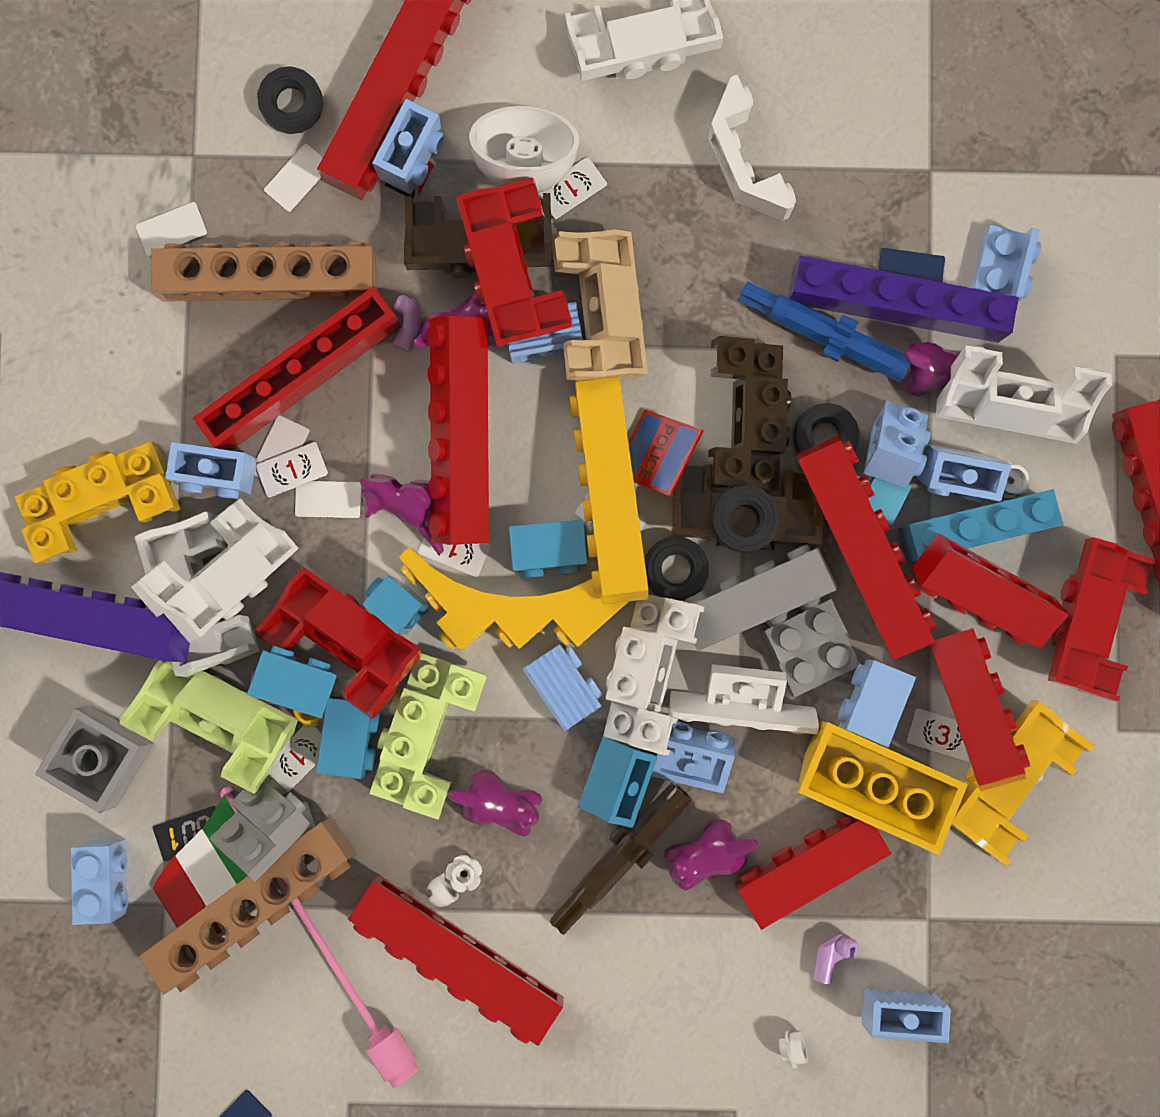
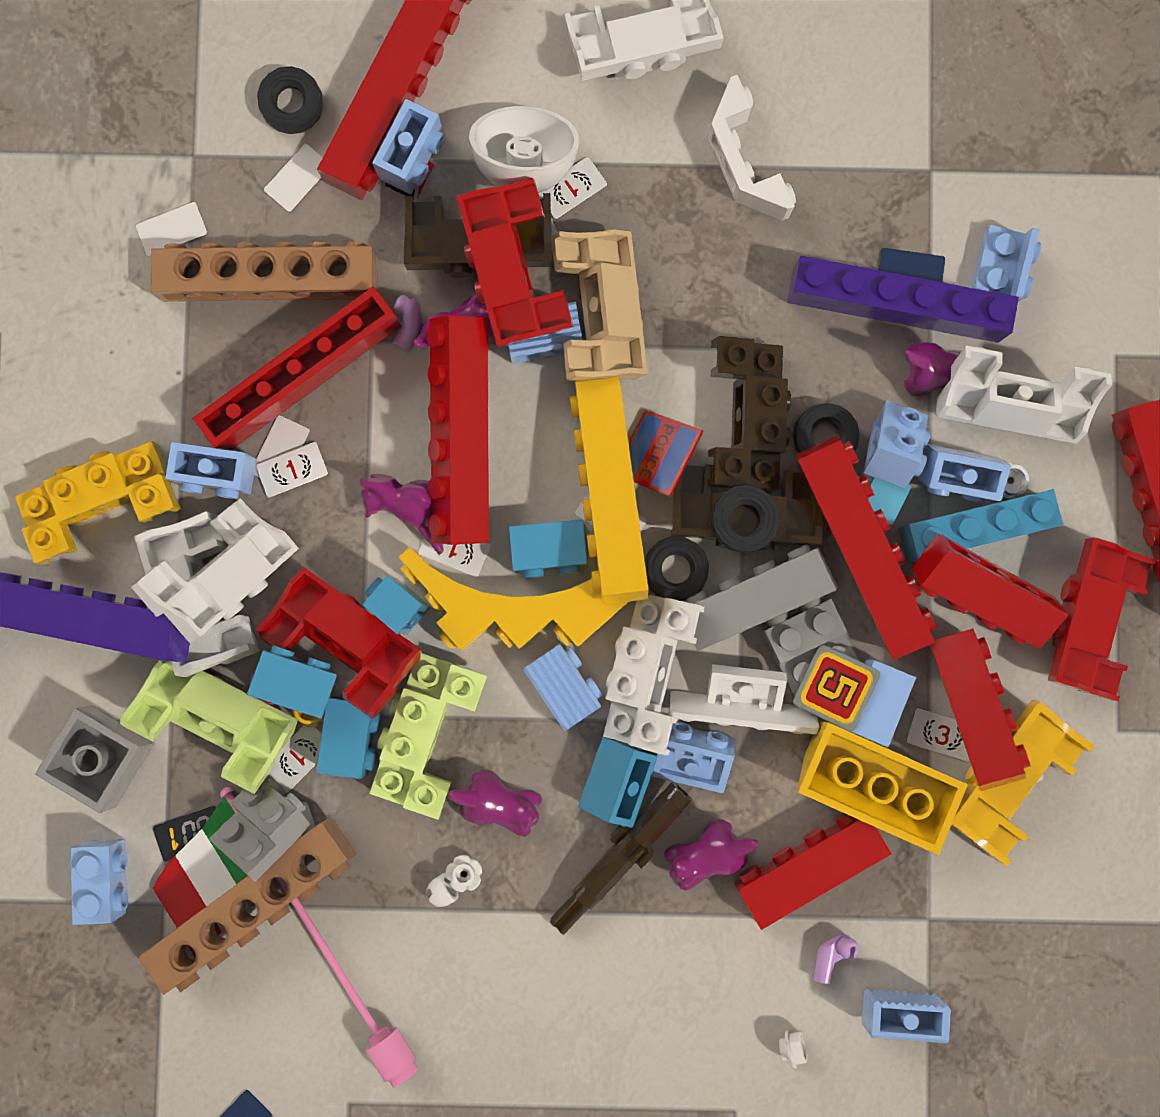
(328, 499): white sticker -> none
(456, 960): red brick -> none
(836, 688): none -> sticker
(838, 337): blue piece -> none

